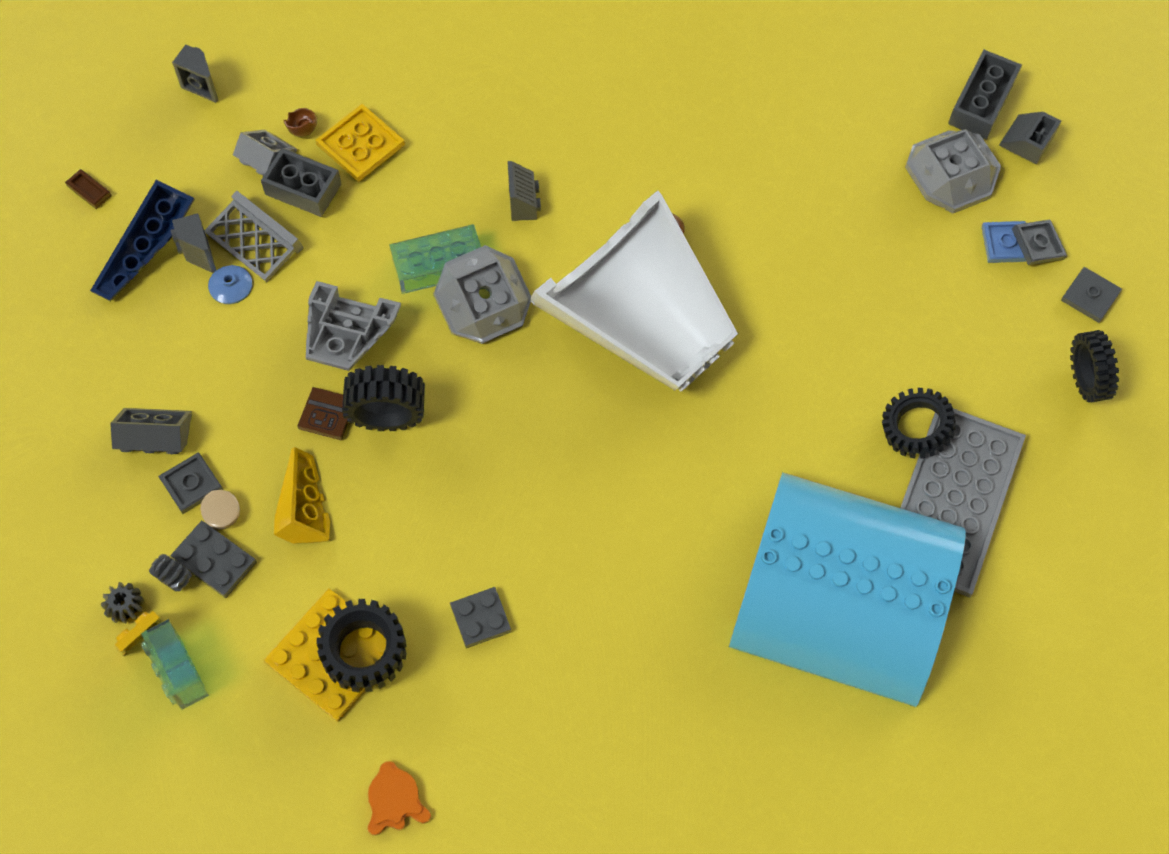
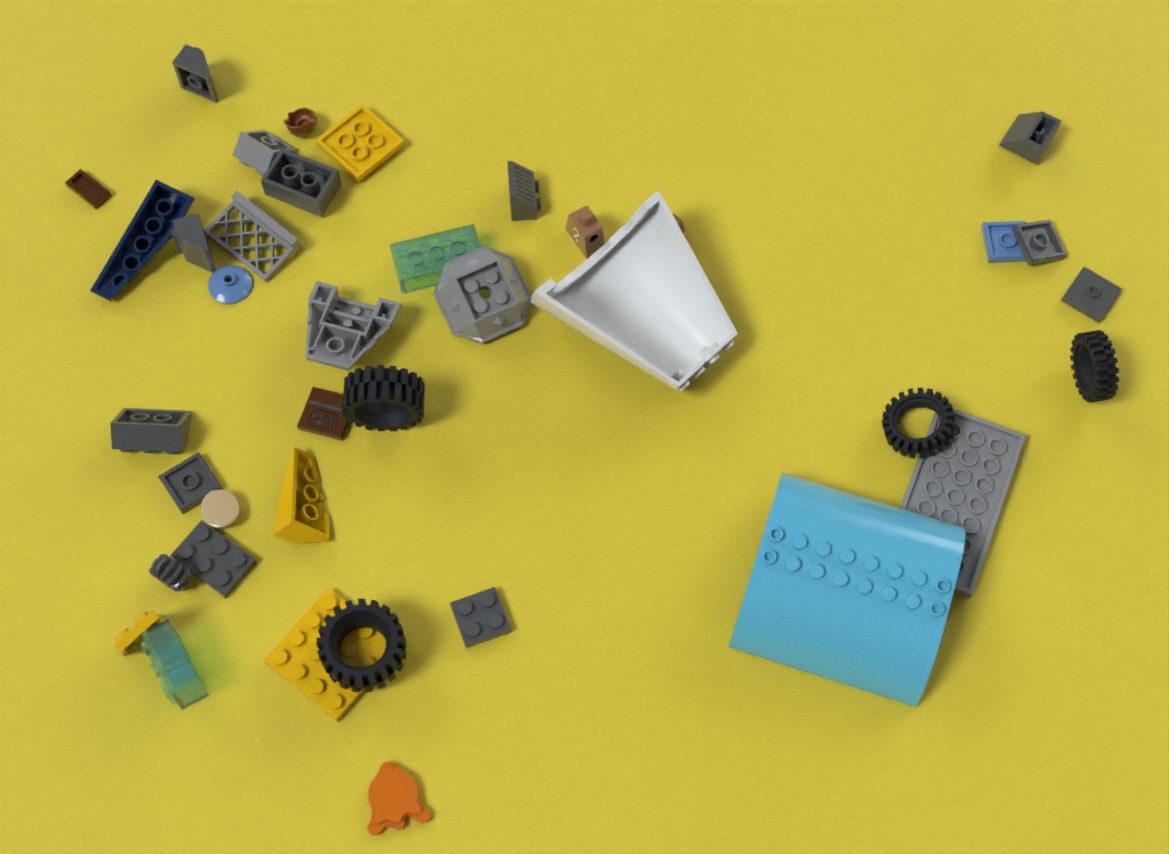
(115, 609): dark grey gear -> none
(583, 226): none -> medium nougat torso
(954, 169): light grey piece -> none
(984, 94): dark grey brick -> none

